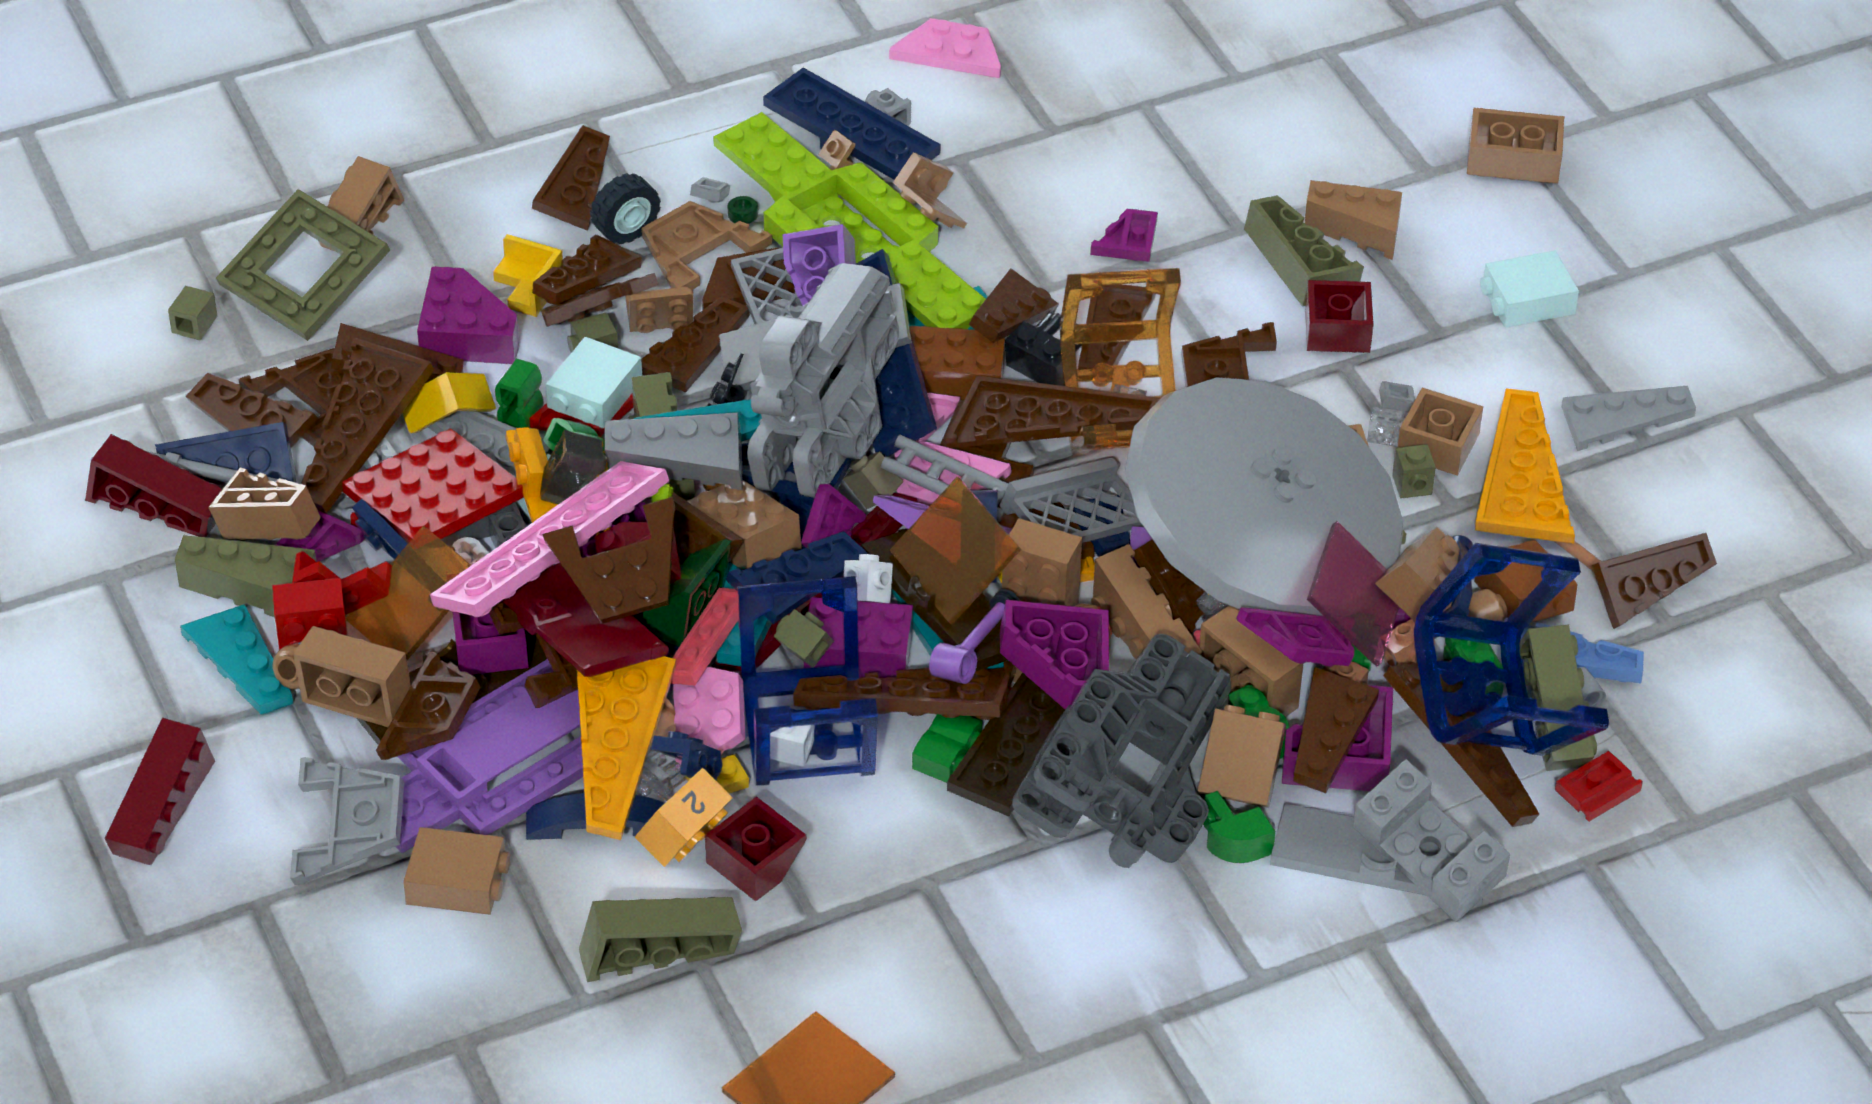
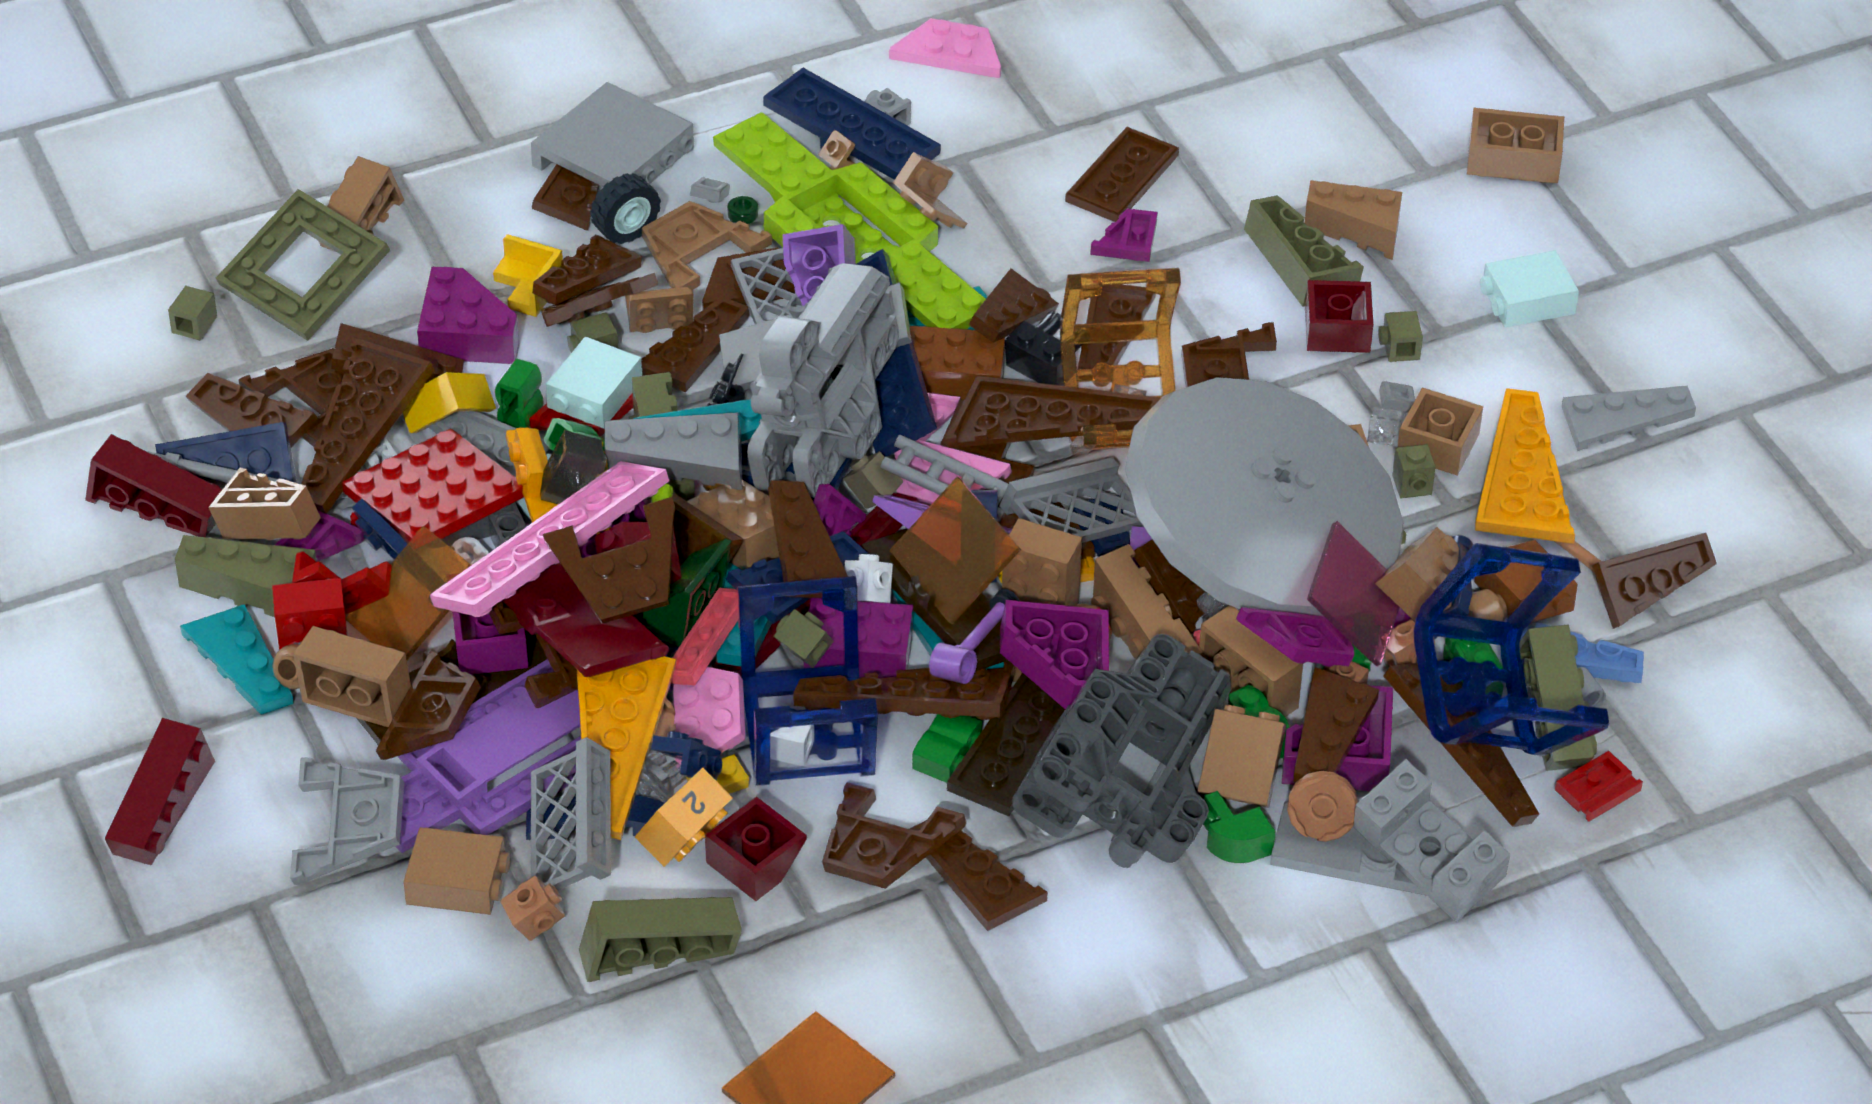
(533, 907): none -> nougat brick
(589, 815): none -> light grey fence
(614, 136): none -> light grey panel
(801, 536): none -> reddish brown wing
(879, 850): none -> reddish brown wing
(982, 882): none -> reddish brown wing
(1122, 174): none -> reddish brown tile
(1322, 806): none -> nougat tile
(1401, 336): none -> olive brick

